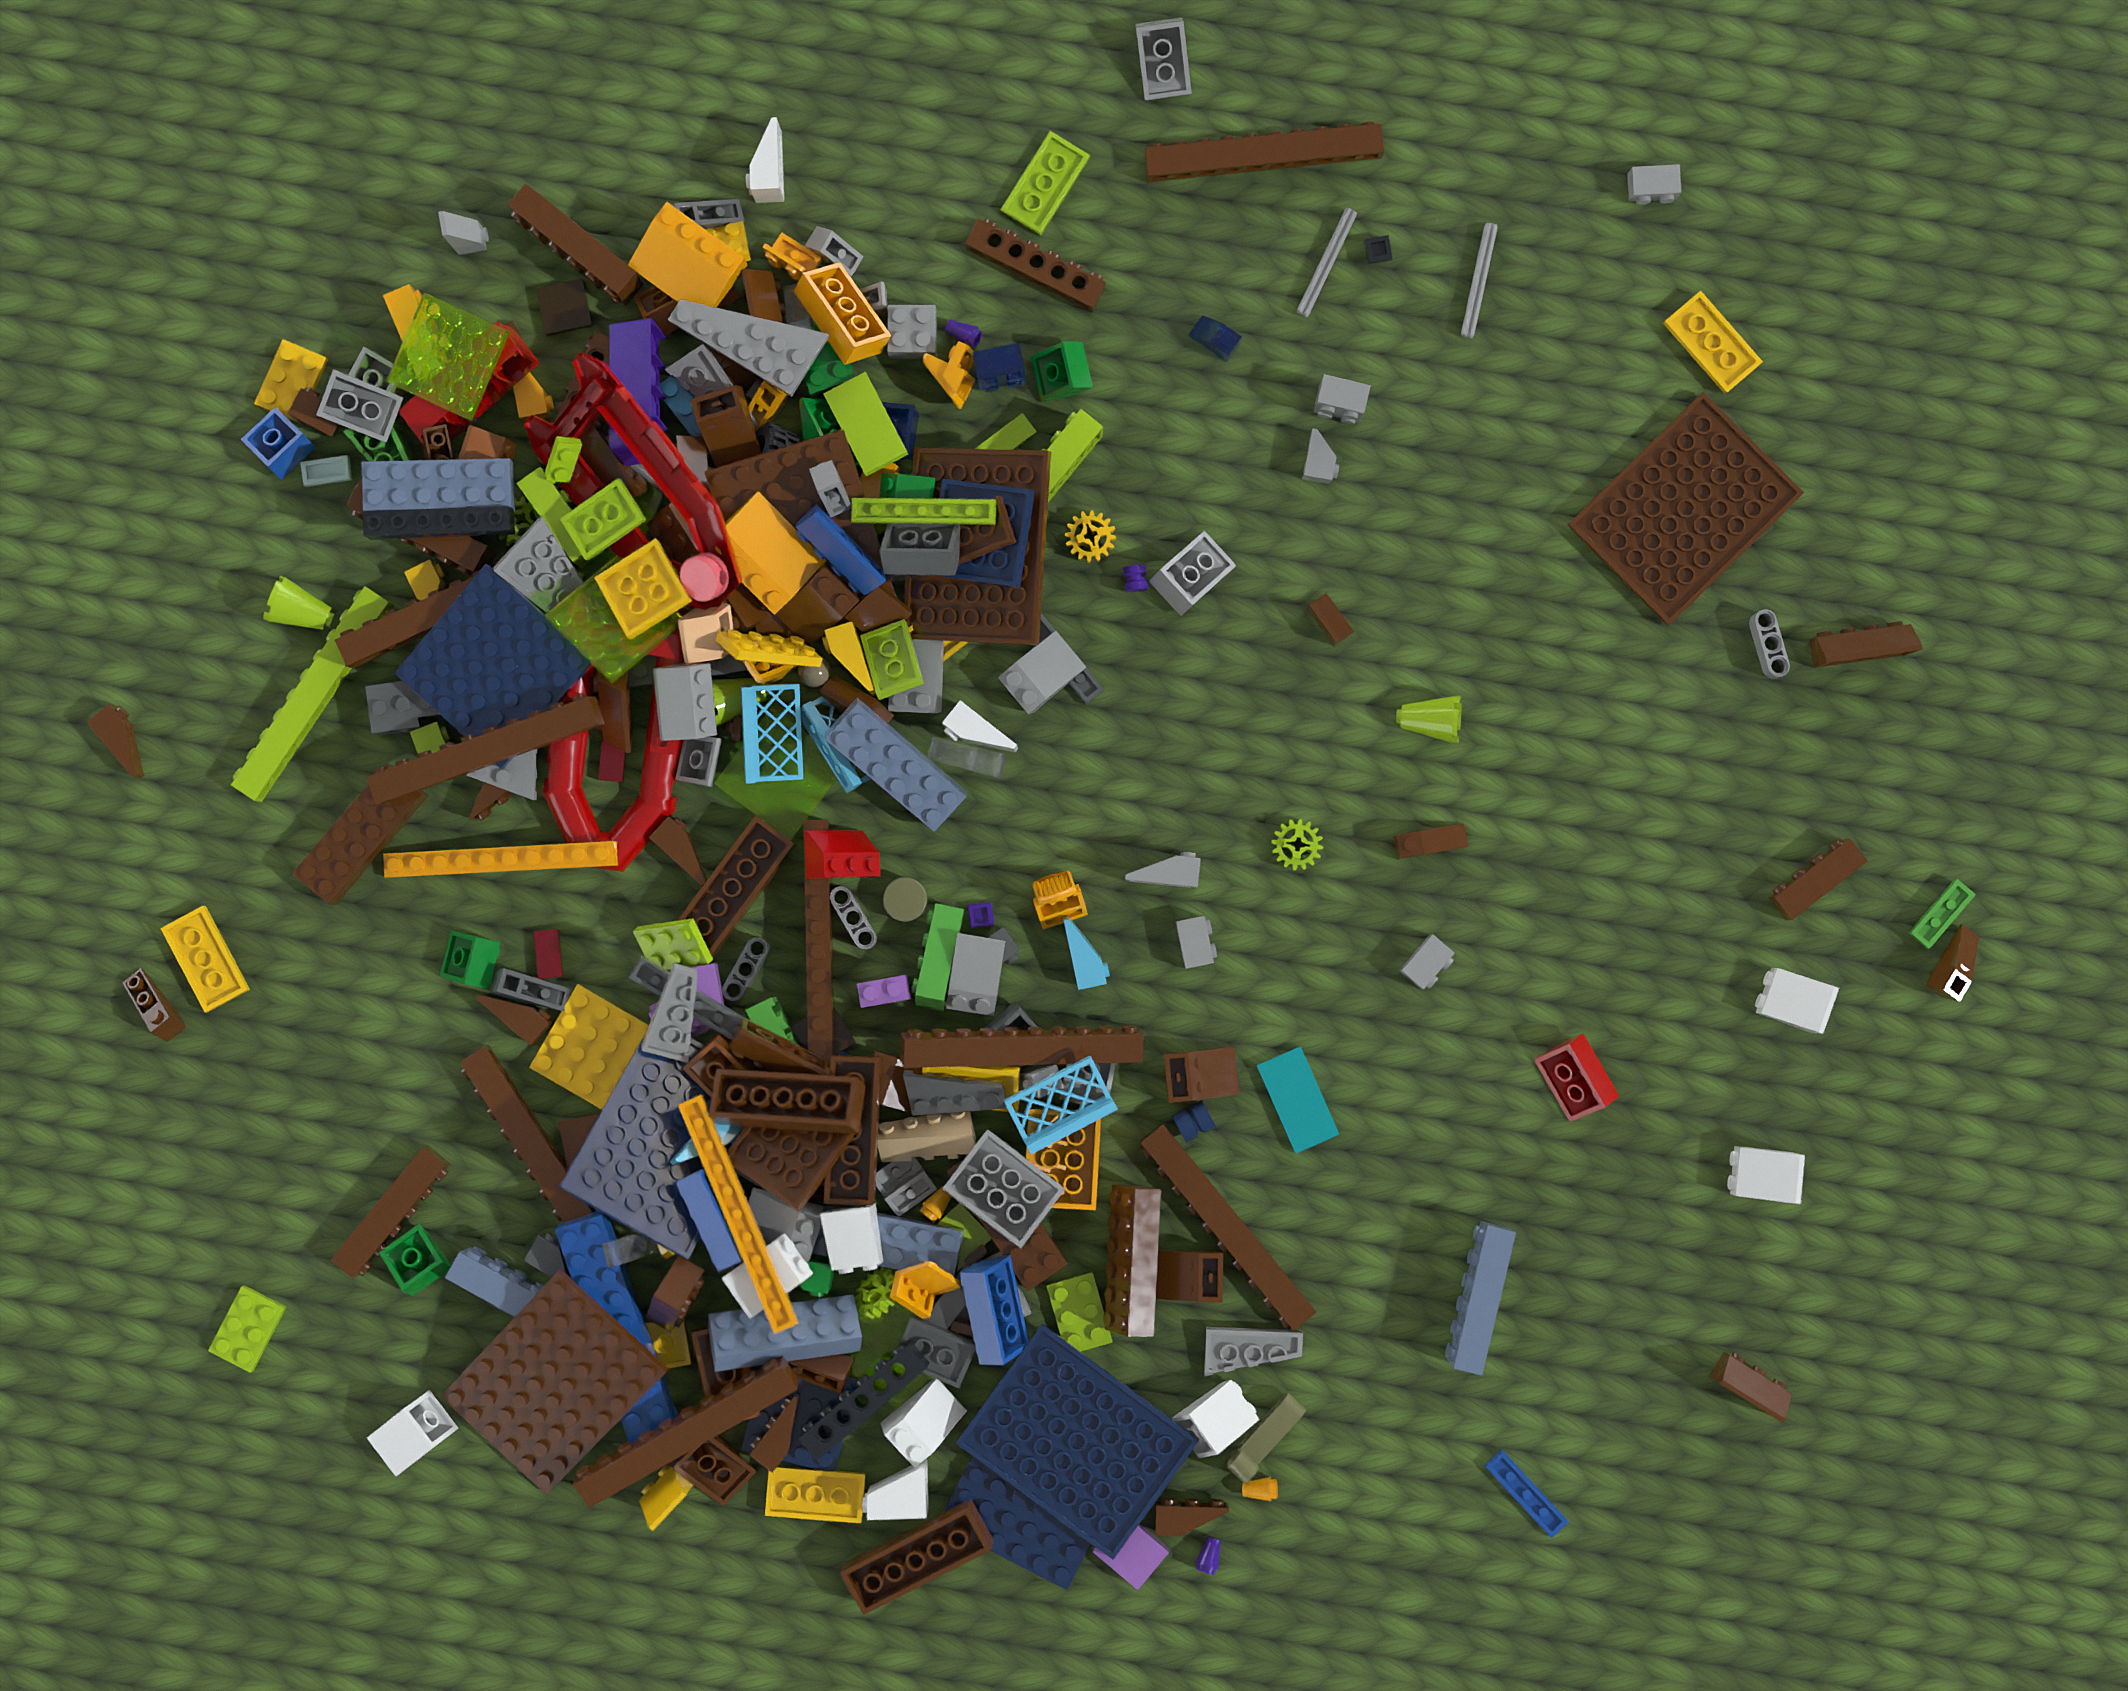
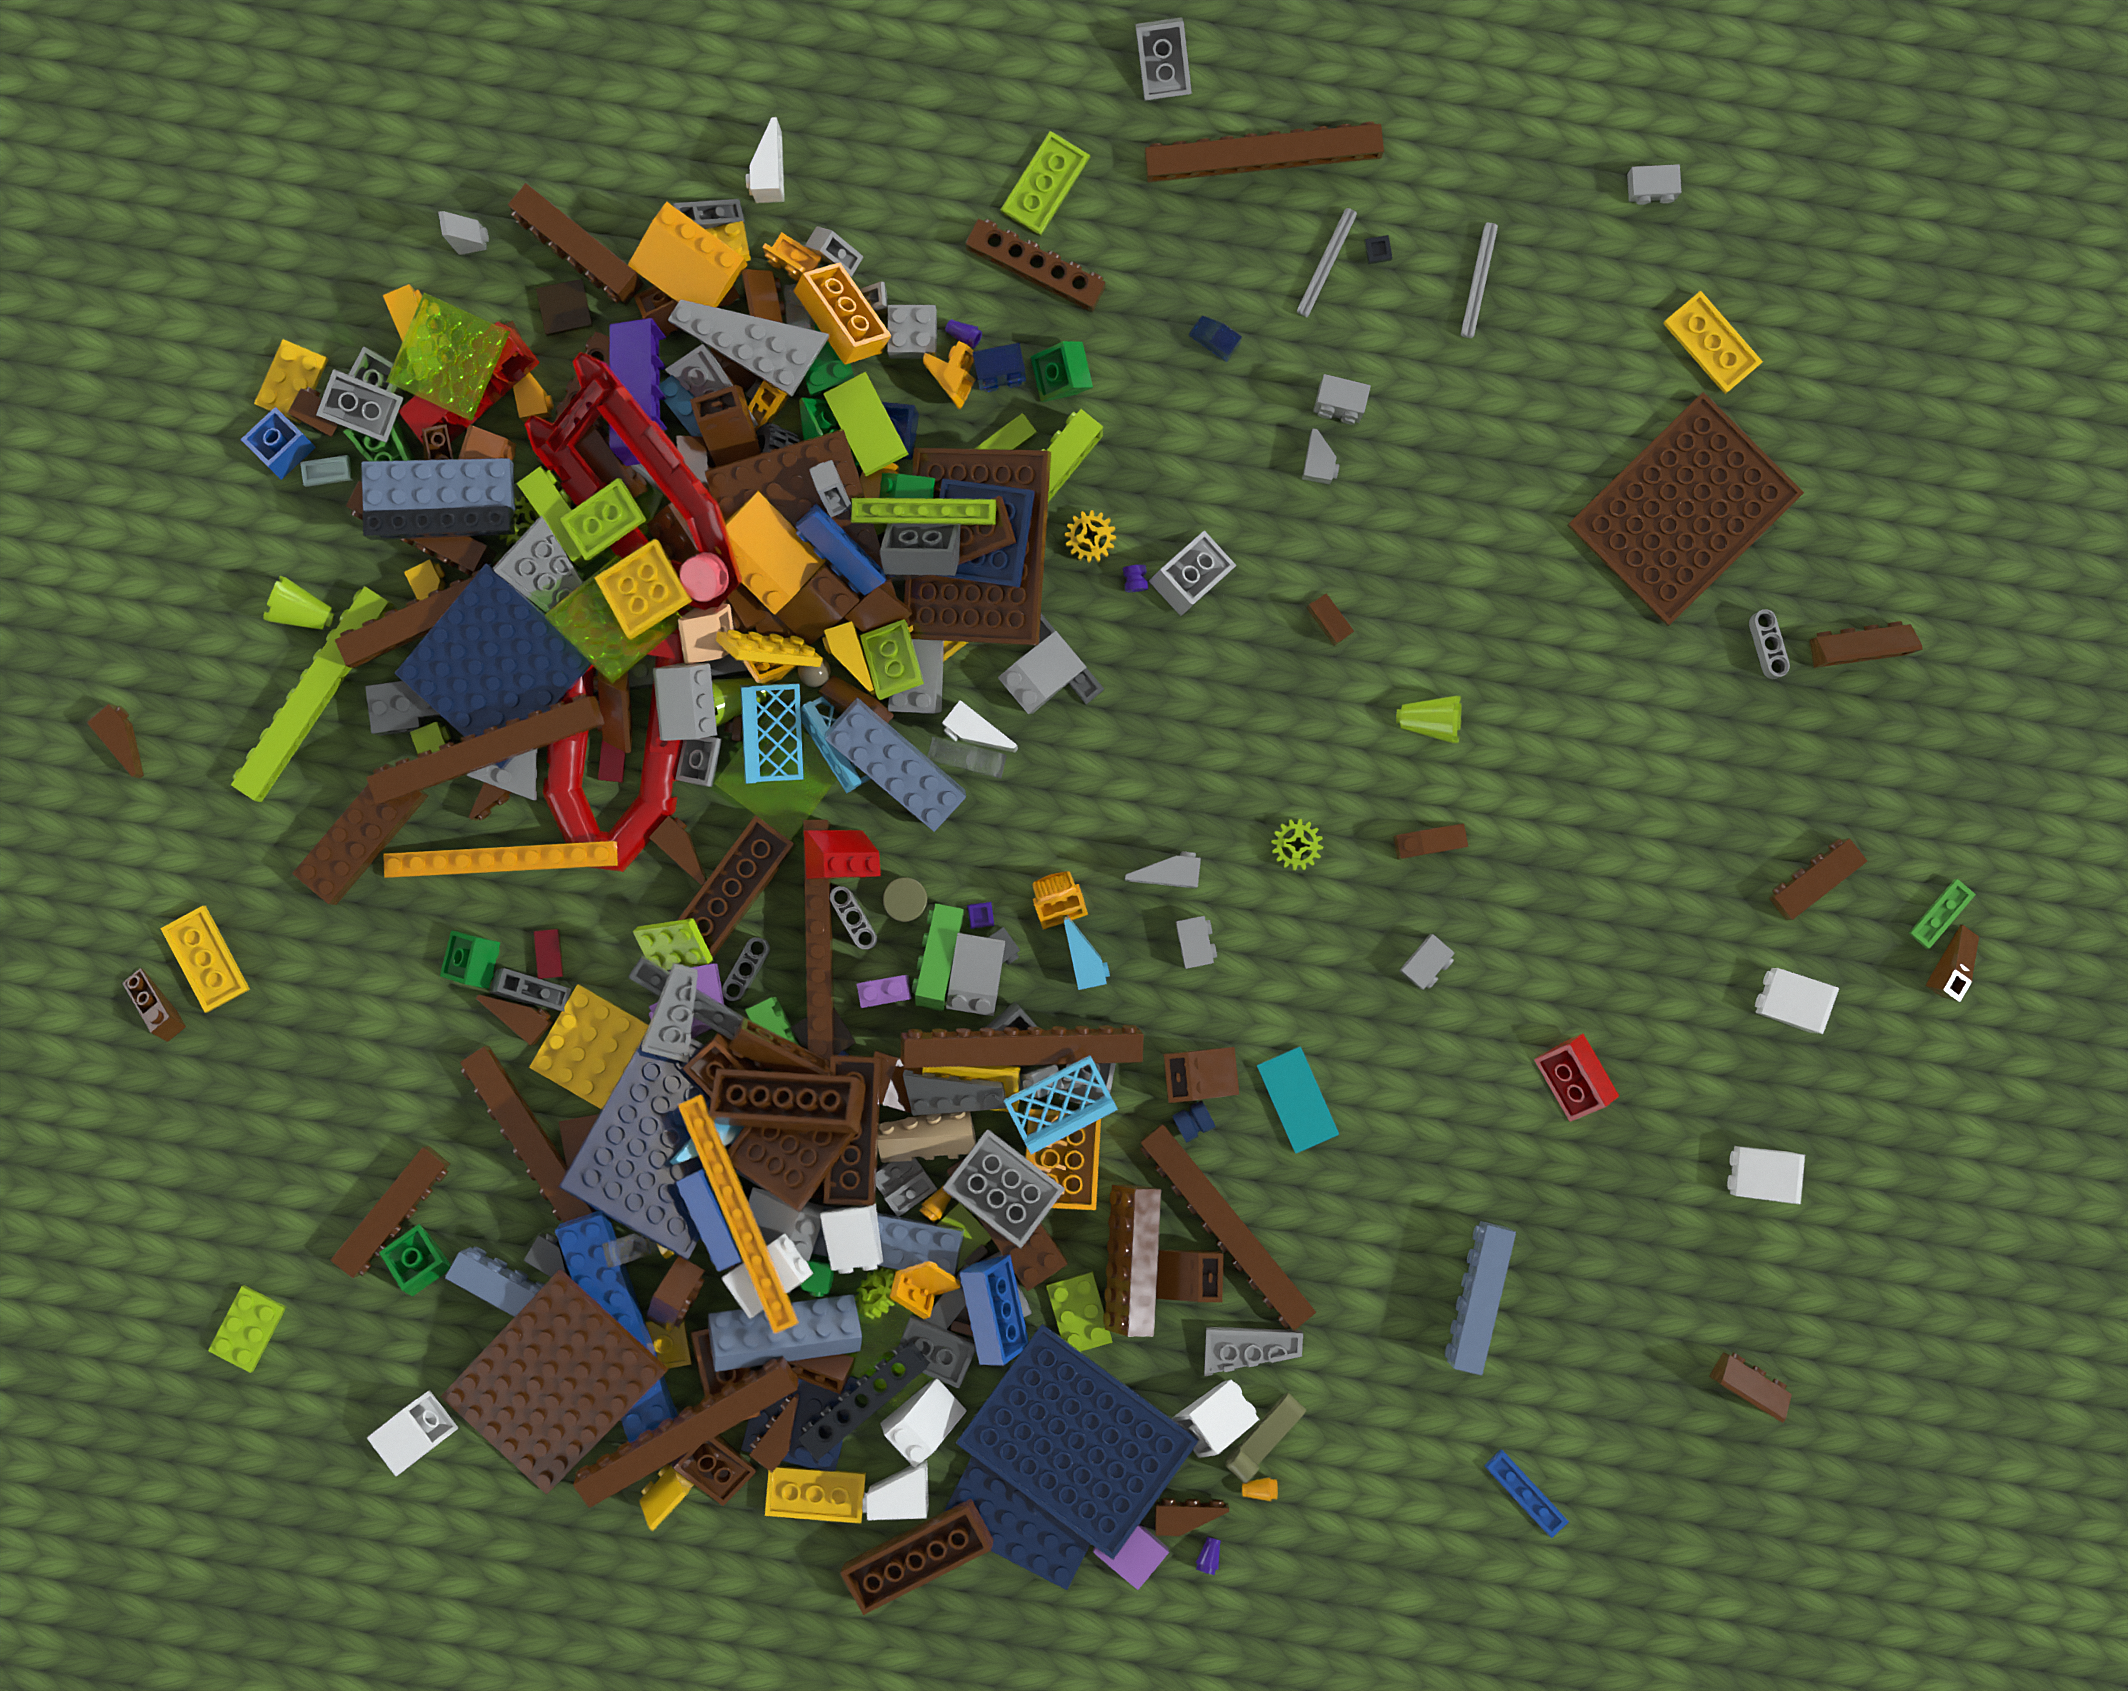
(563, 459): lime plate -> none

